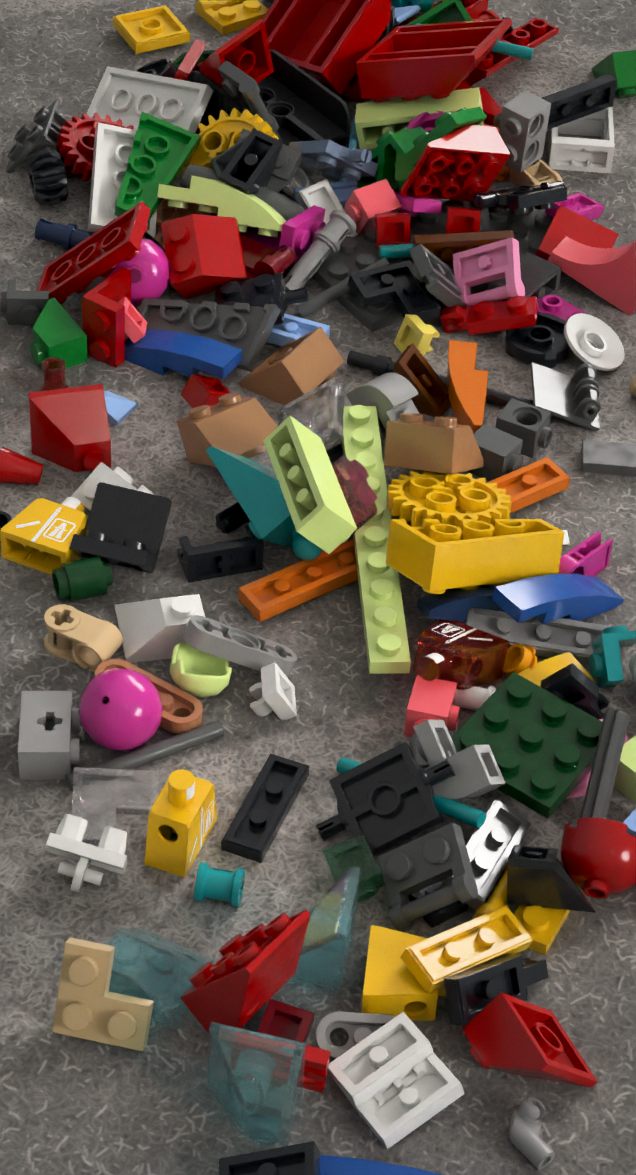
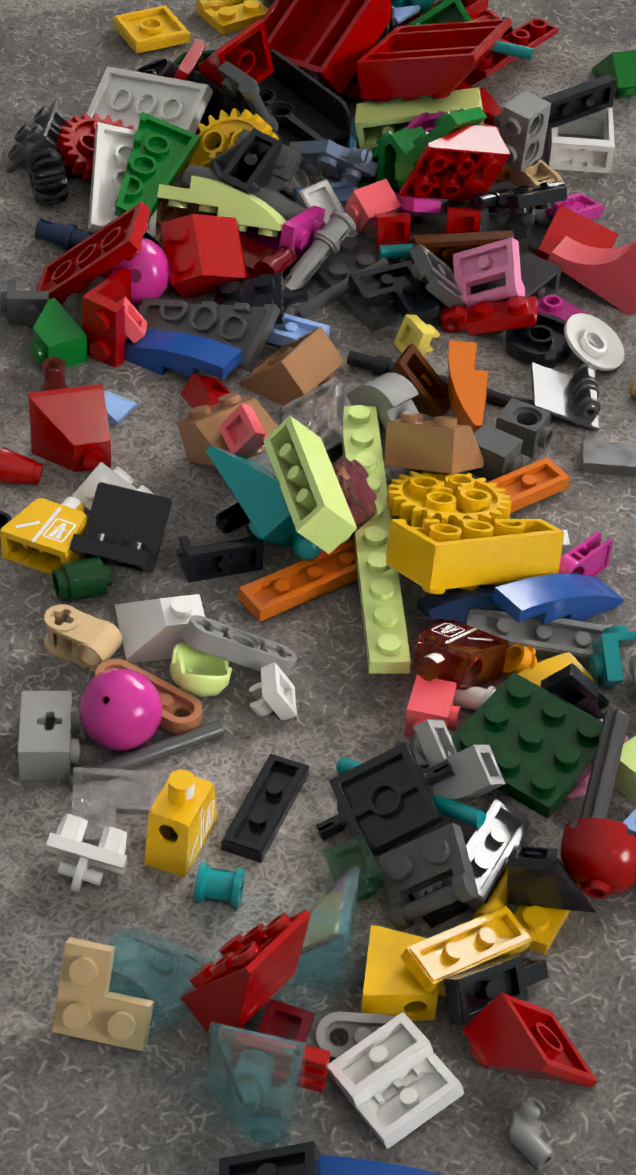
(243, 431): none -> coral tile

